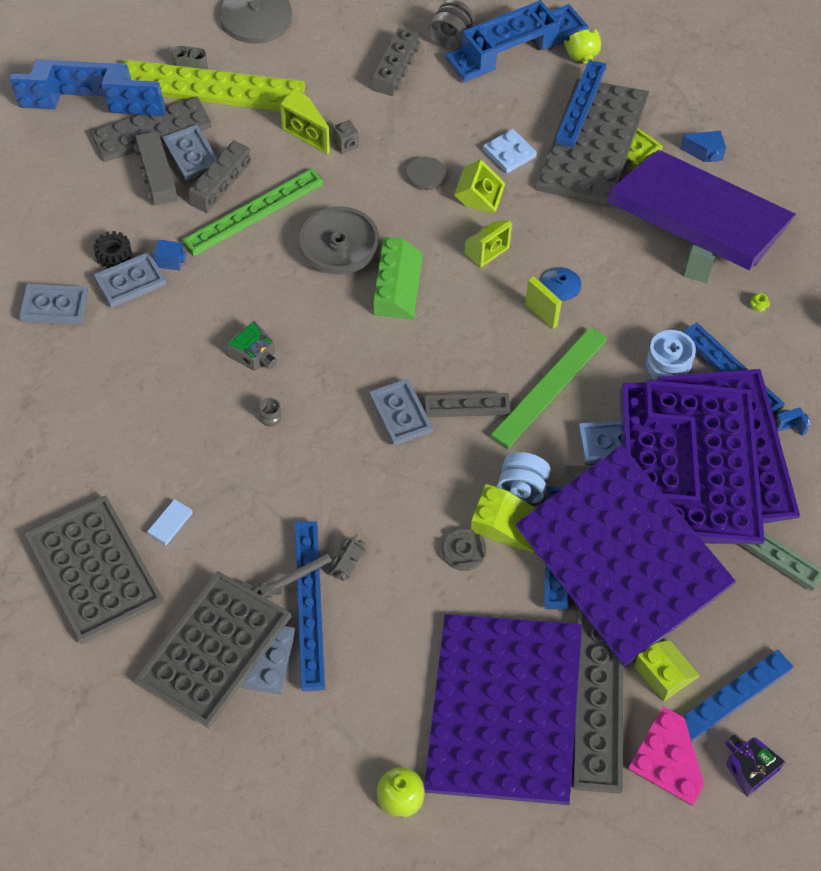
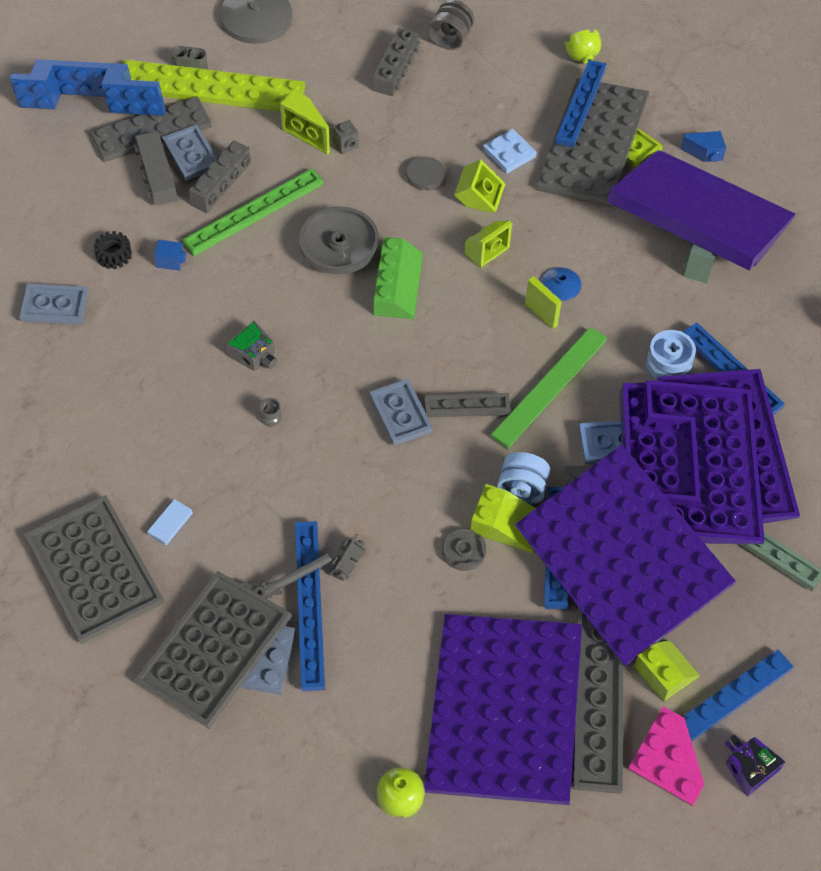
(130, 279): sand blue plate -> none
(530, 22): blue bracket -> none
(759, 302): lime plate -> none
(791, 418): blue bracket -> none

